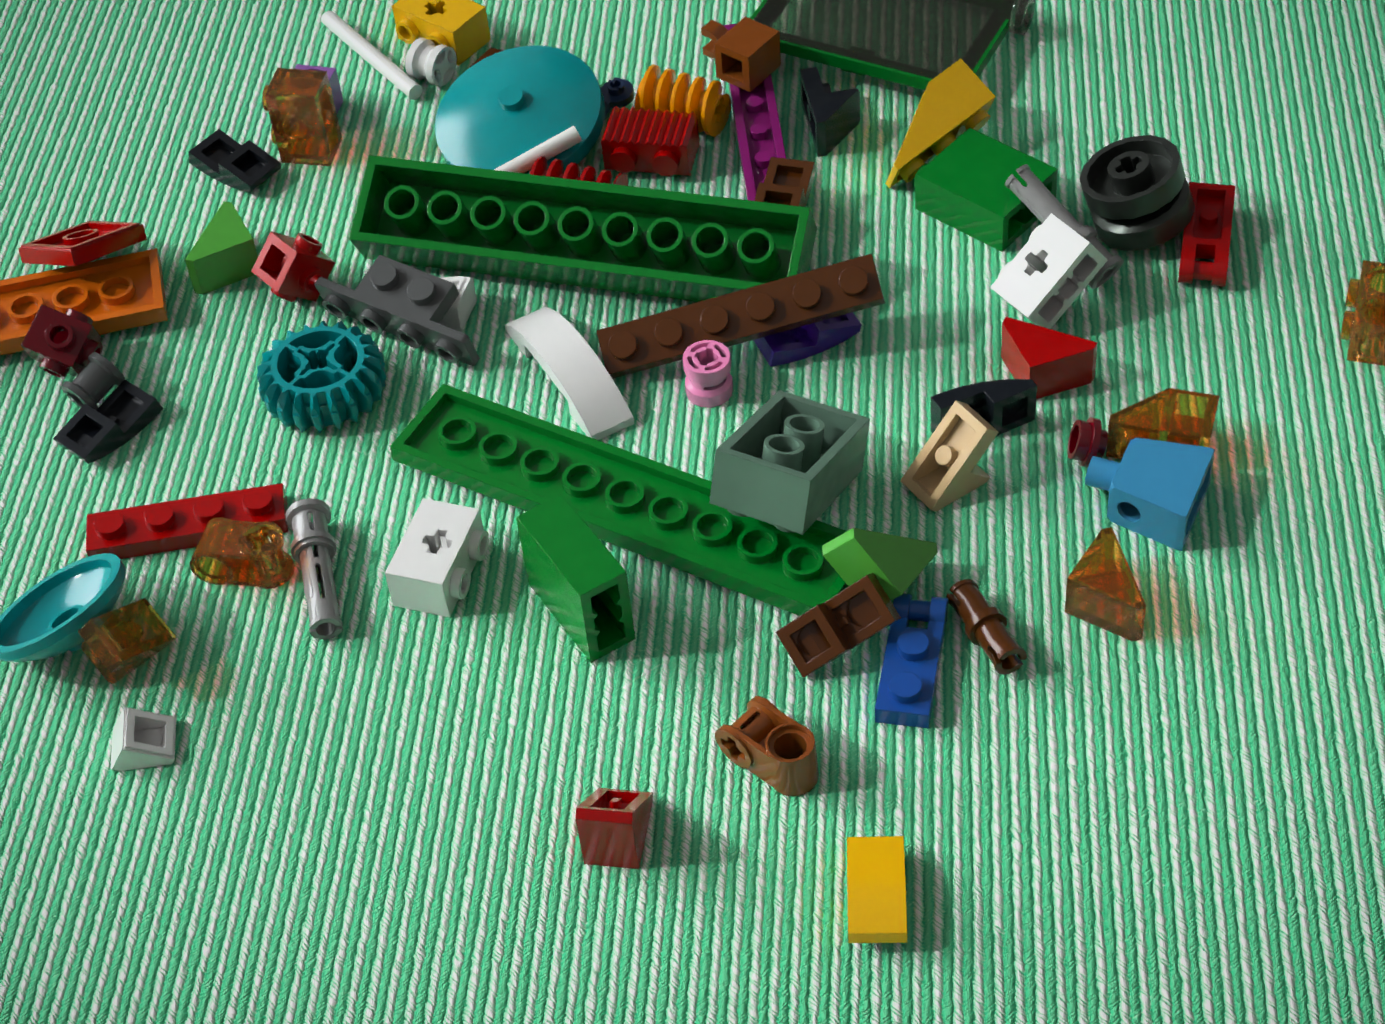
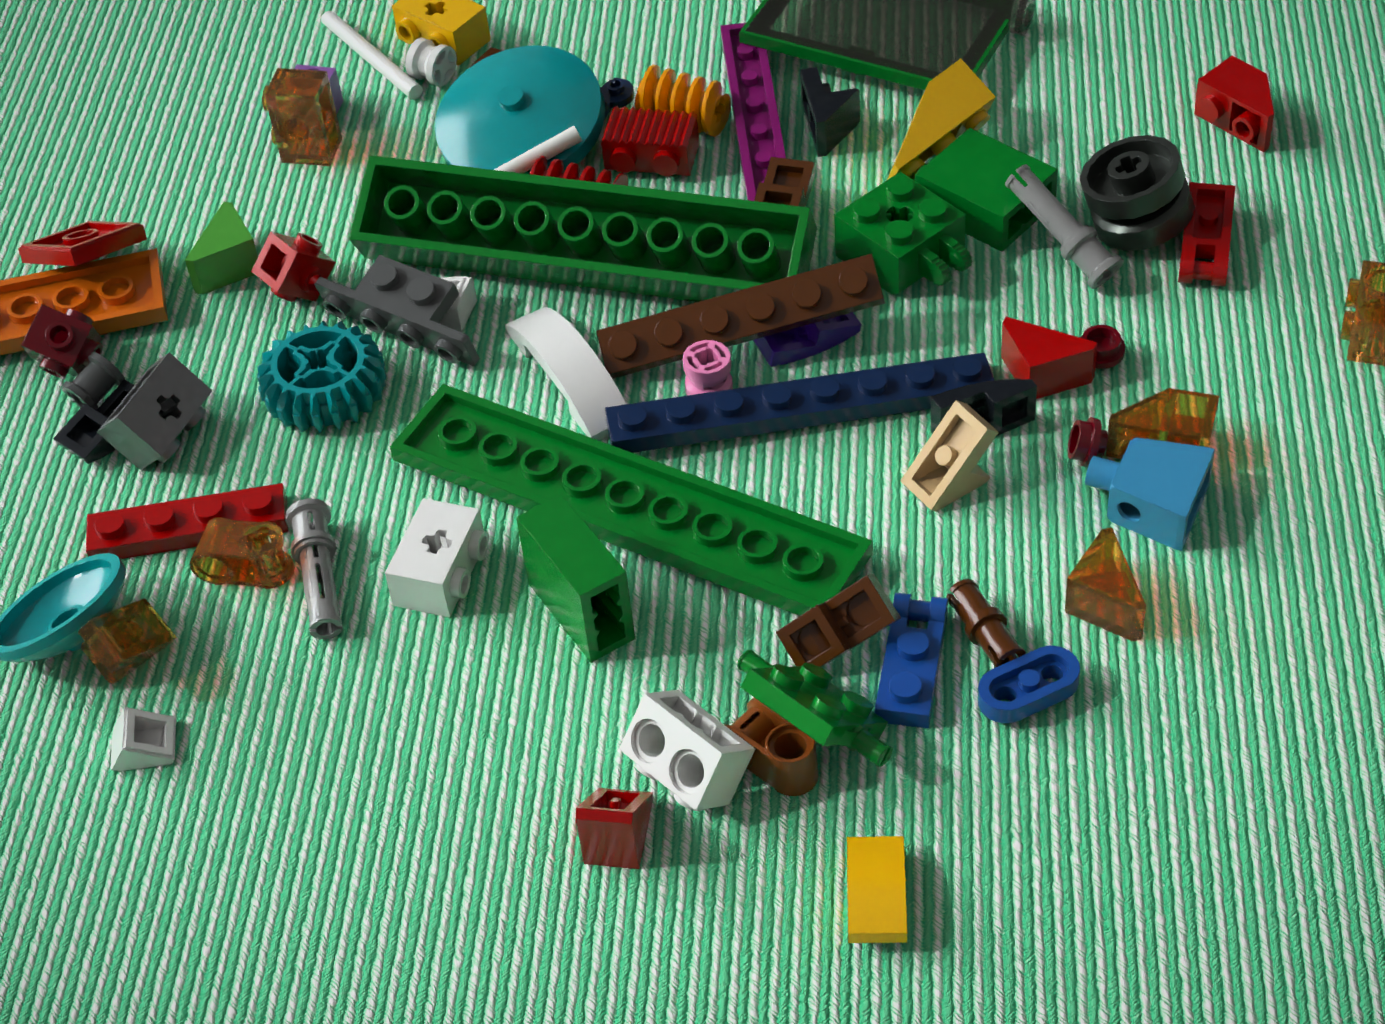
(156, 412): none -> flat silver brick
(231, 163): black slope -> none
(686, 750): none -> white brick
(743, 53): dark orange brick -> none
(789, 462): sand green brick -> none
(790, 404): none -> dark blue plate
(816, 705): none -> green plate
(890, 557): bright green slope -> none
(906, 232): none -> green hinge
(1025, 684): none -> blue plate
(1048, 272): white brick -> none
(1109, 346): none -> dark red plate
(1237, 101): none -> red slope

